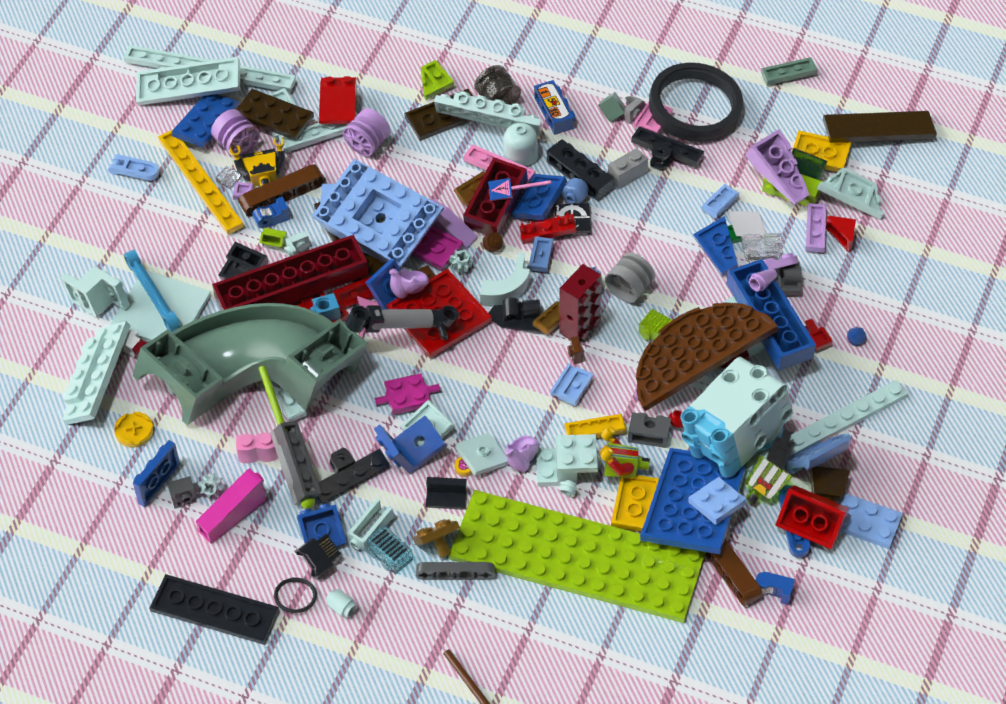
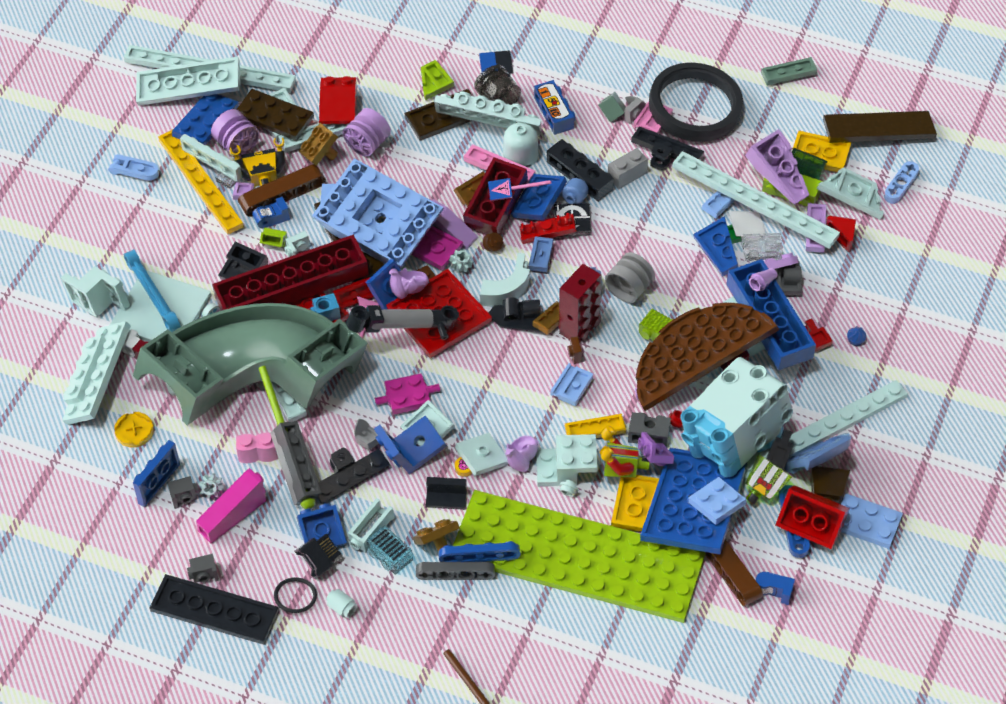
(202, 568): none -> dark grey brick
(210, 157): none -> light aqua plate
(210, 309): none -> light aqua tile
(319, 145): none -> pearl gold plate
(365, 434): none -> light grey plate
(480, 553): none -> blue plate
(496, 58): none -> sticker
(654, 452): none -> medium lavender bracket
(756, 200): none -> light aqua plate
(901, 189): none -> light blue beam

